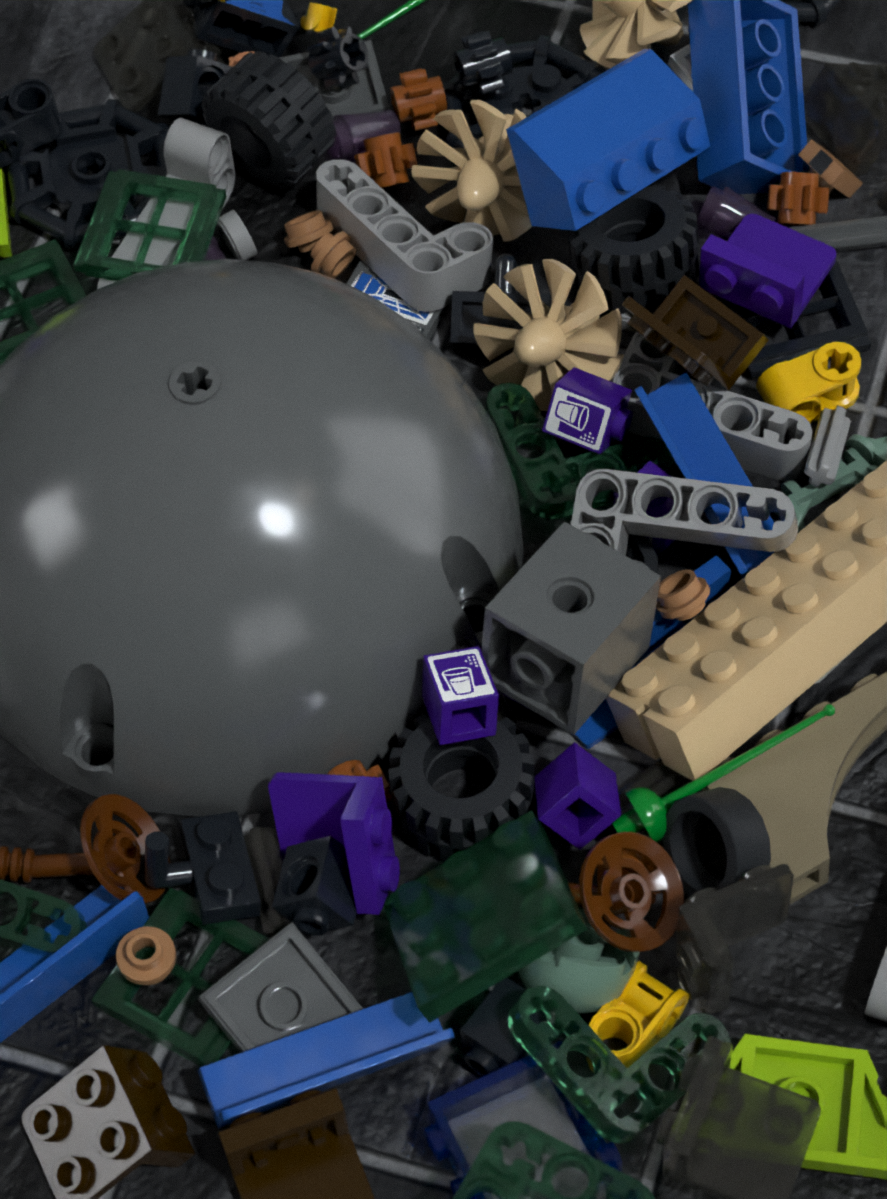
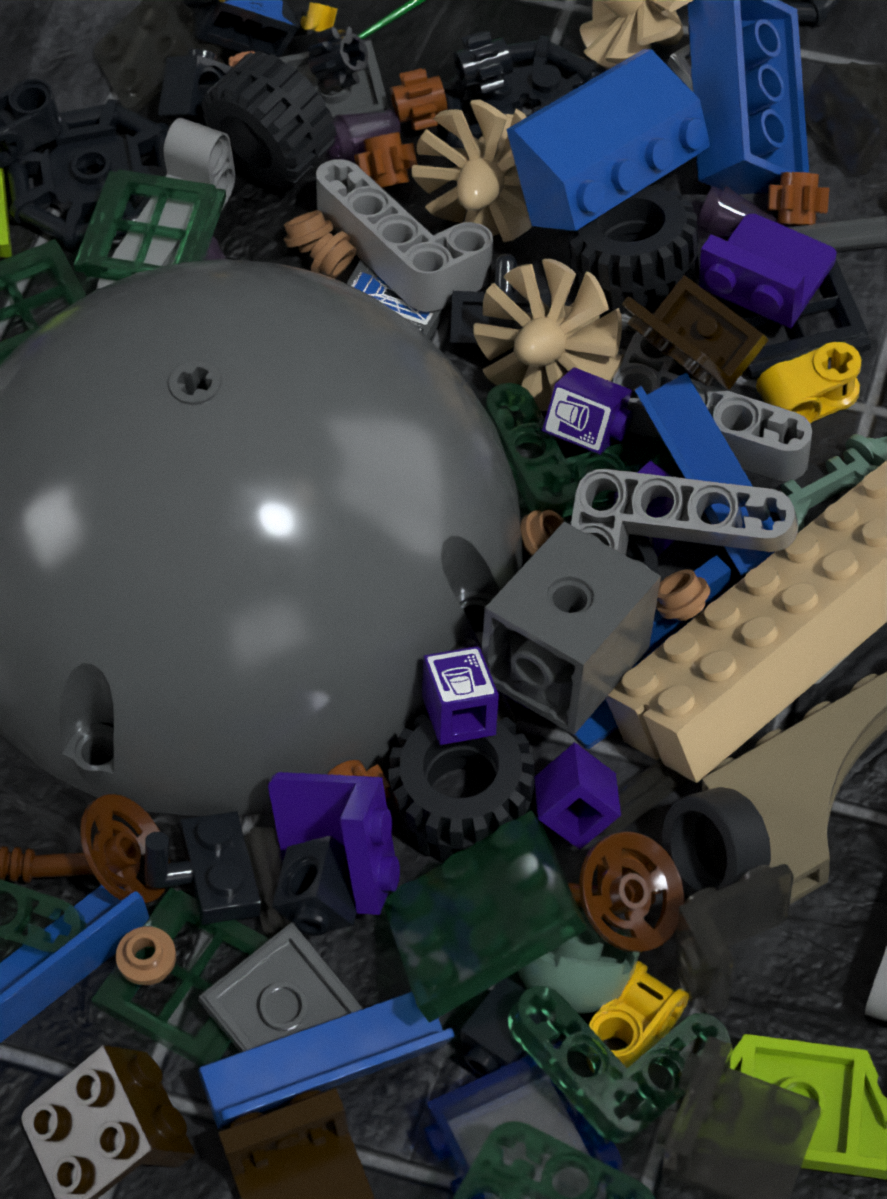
(236, 236): light grey tile -> none
(537, 529): none -> medium nougat plate
(651, 809): green sword -> none
(827, 446): light grey axle -> none
(830, 170): medium nougat plate -> none

